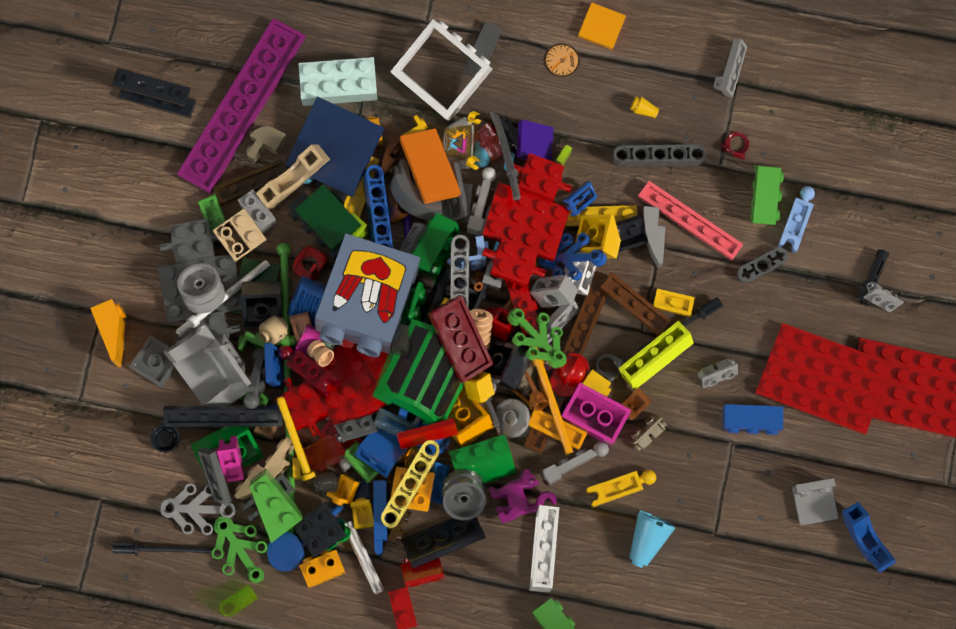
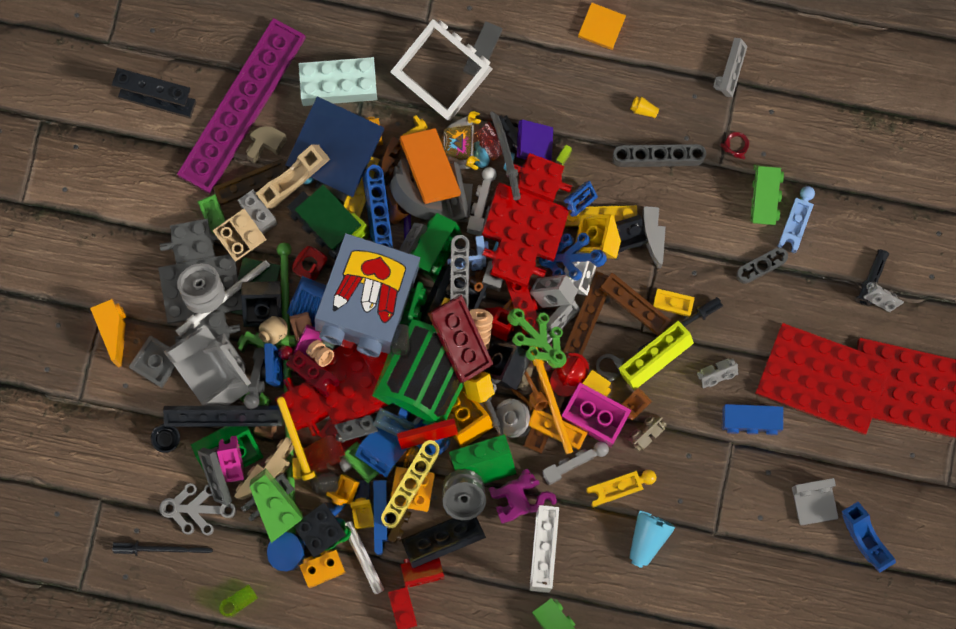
(237, 546): bright green plant -> none
(441, 472): blue plate -> none
(562, 60): clear orange sticker -> none
(690, 220): coral plate -> none

